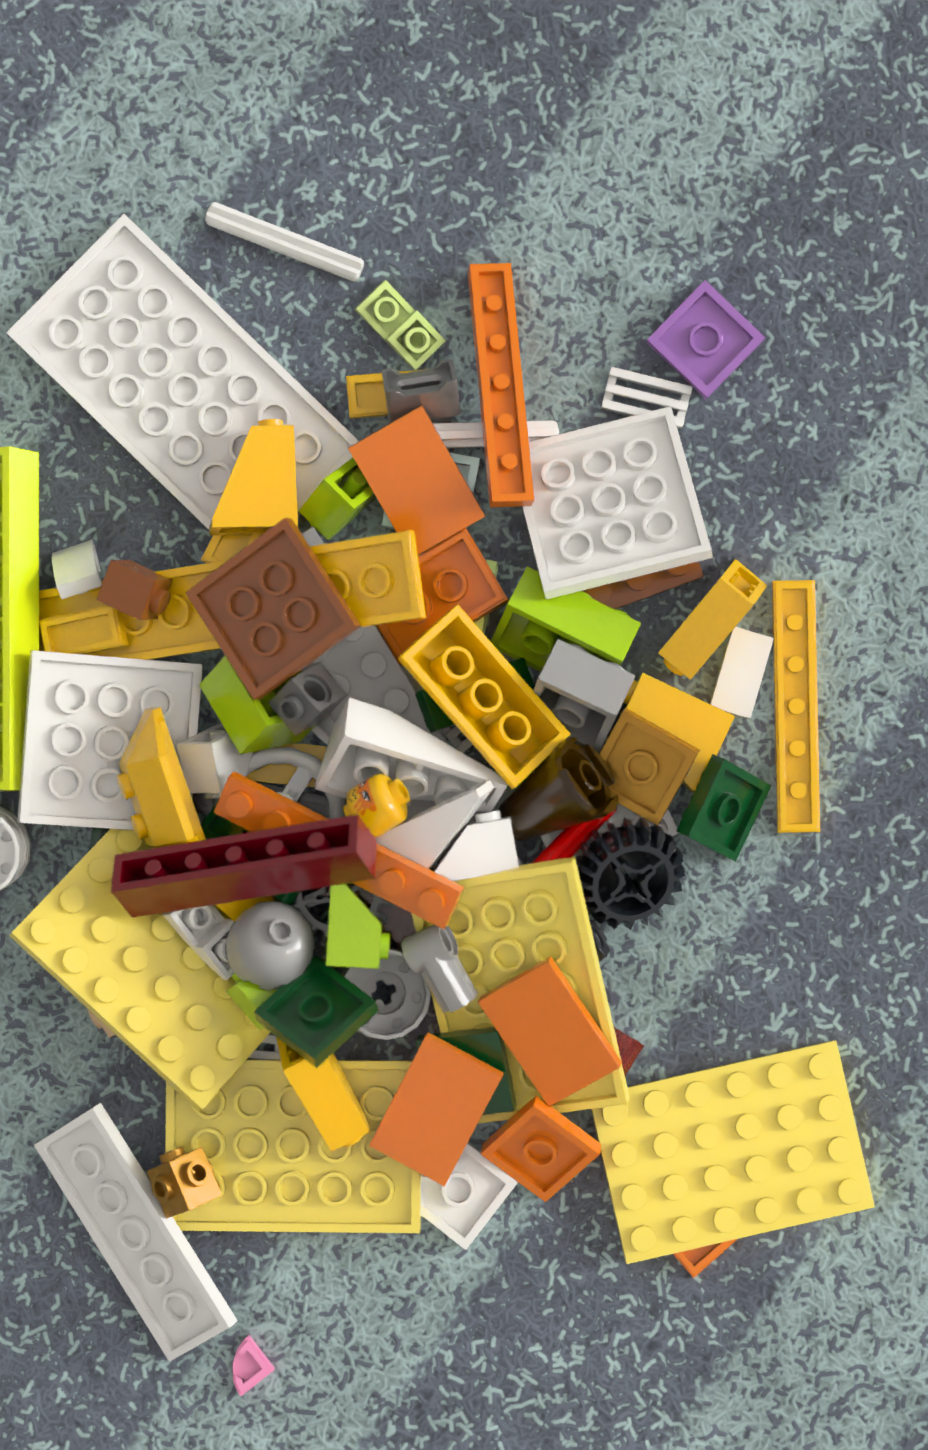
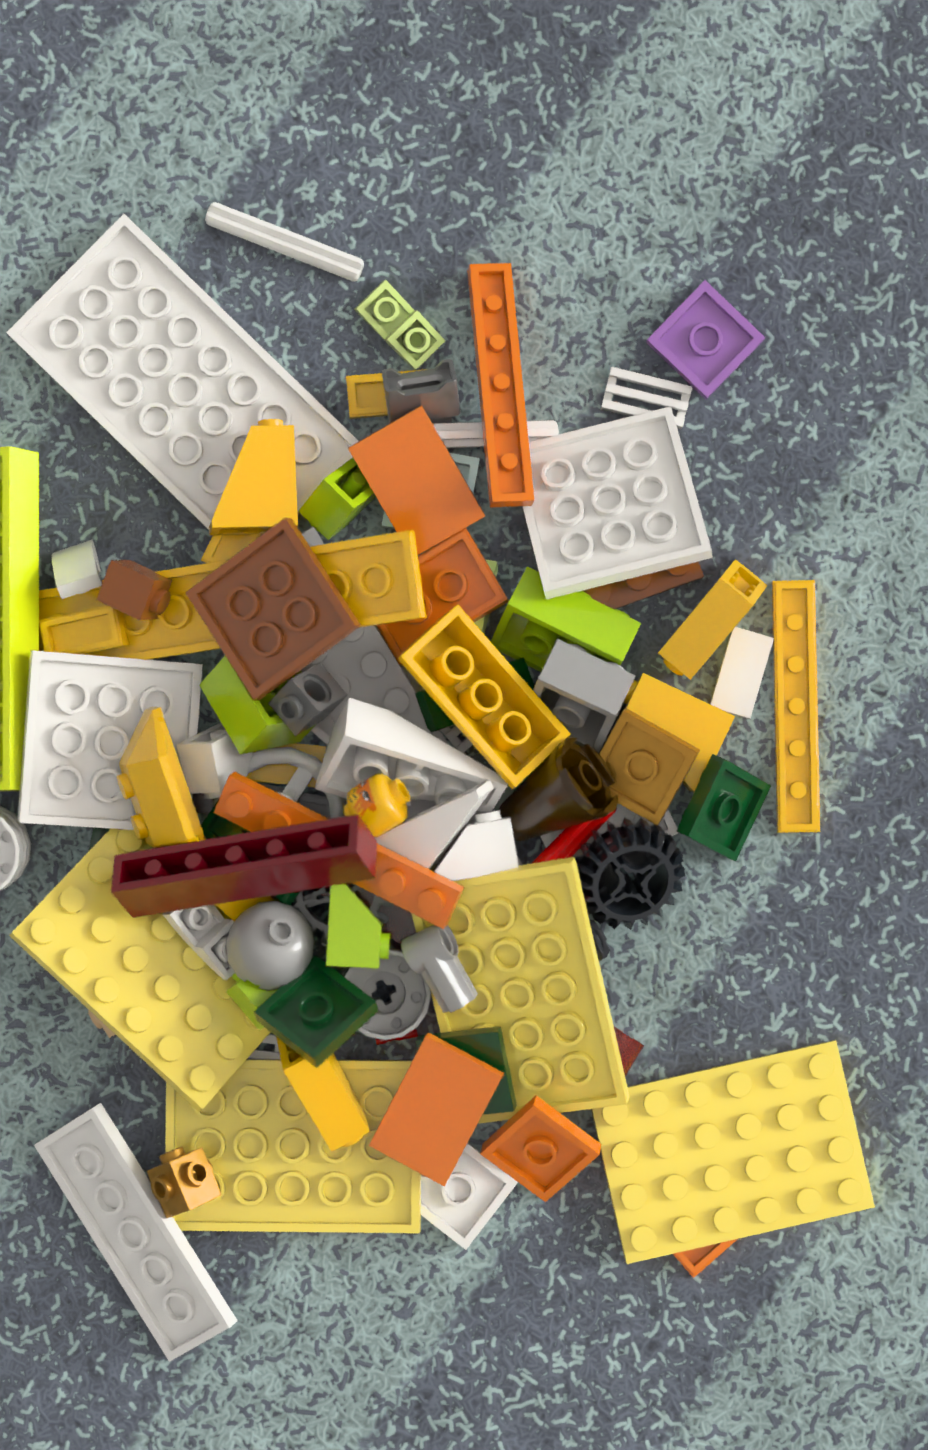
(249, 1366): bright pink tile -> none
(411, 1034): none -> red piece
(550, 1031): orange tile -> none

